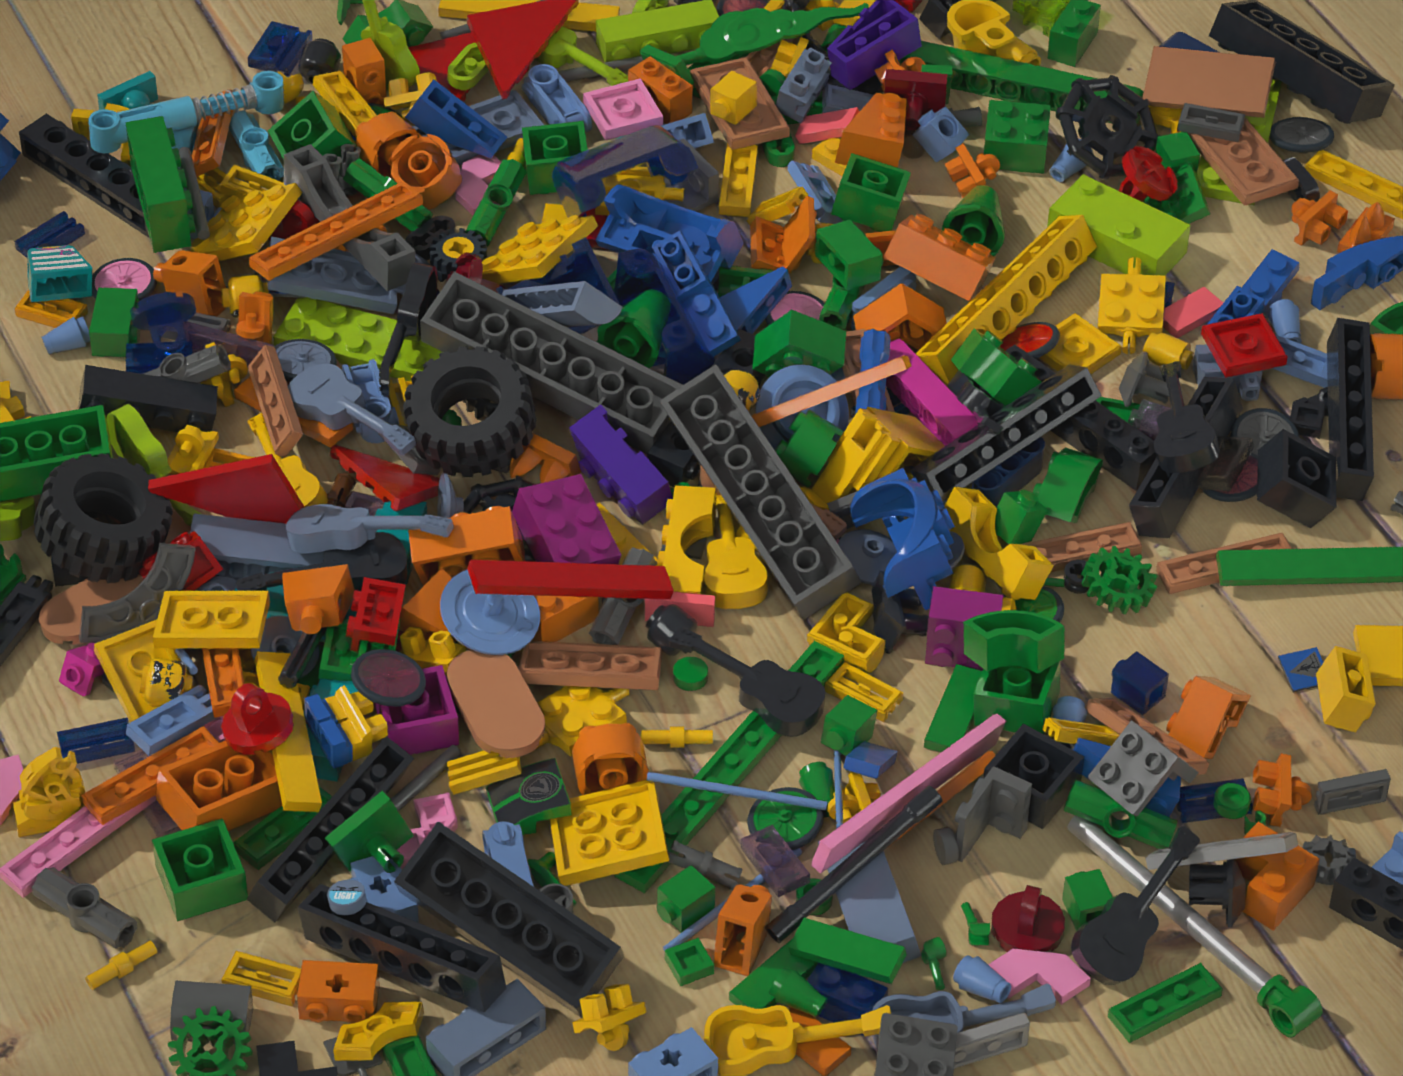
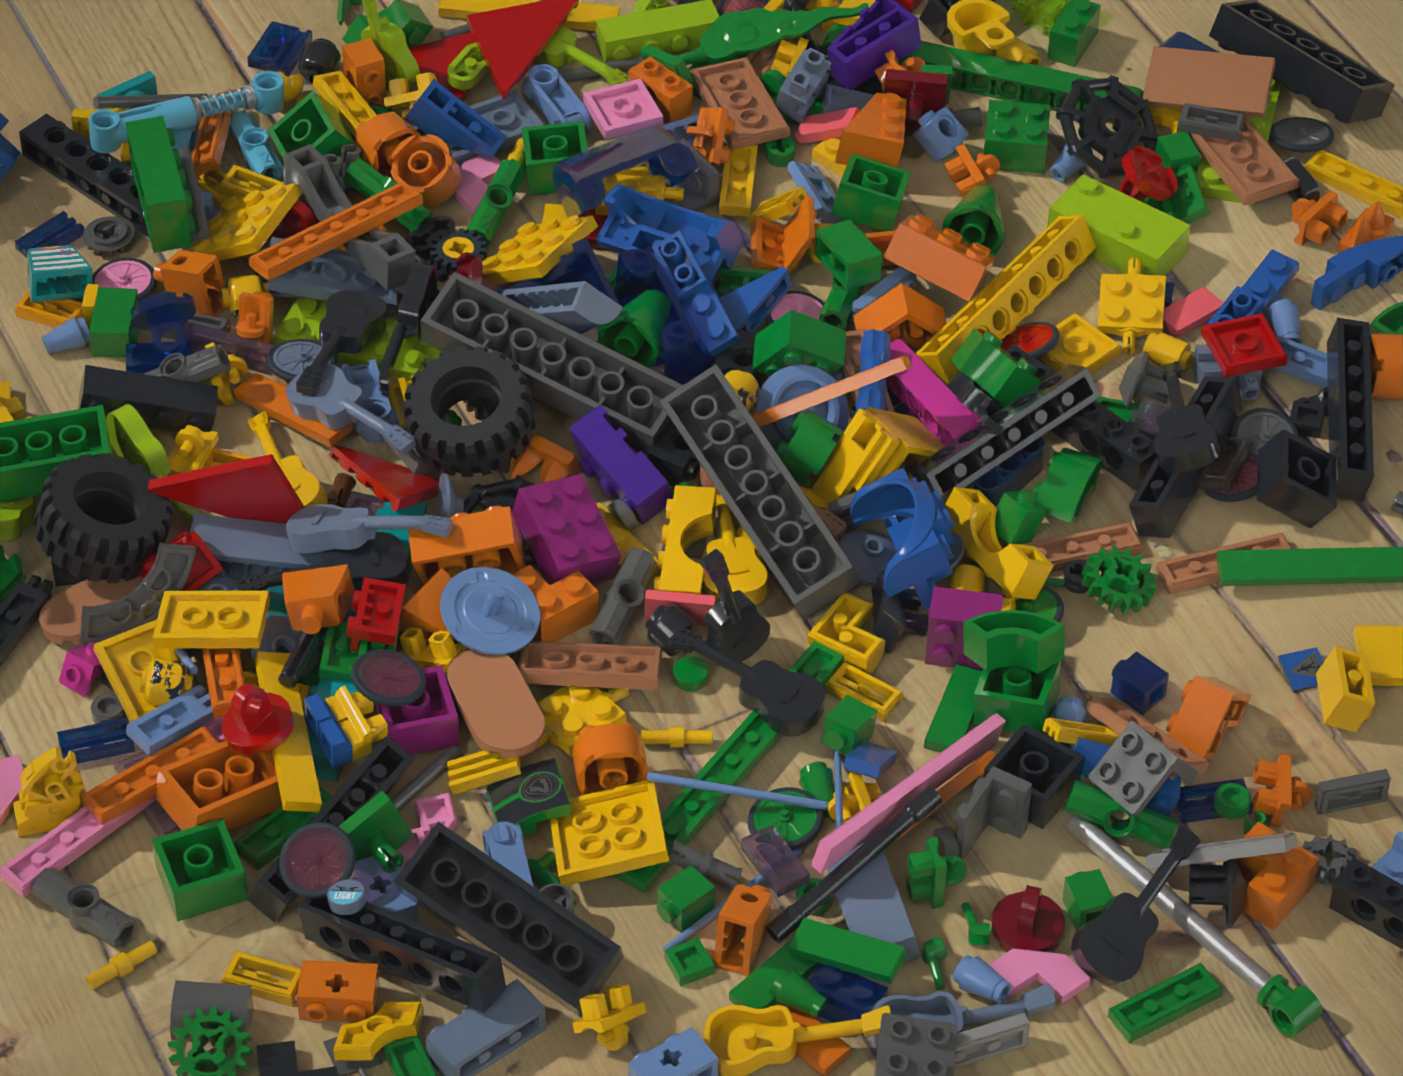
(89, 302): none -> yellow tile
(104, 228): none -> dark grey gear
(107, 708): none -> dark grey tile
(135, 101): none -> dark grey bar
(275, 400): nougat tile -> none
(316, 859): none -> clear pink wheel
(348, 325): none -> black piece
(569, 579): red tile -> none
(623, 514): none -> dark grey tile
(710, 132): none -> orange hips
(733, 97): yellow brick -> none
(734, 621): none -> black piece
(932, 872): none -> green hips

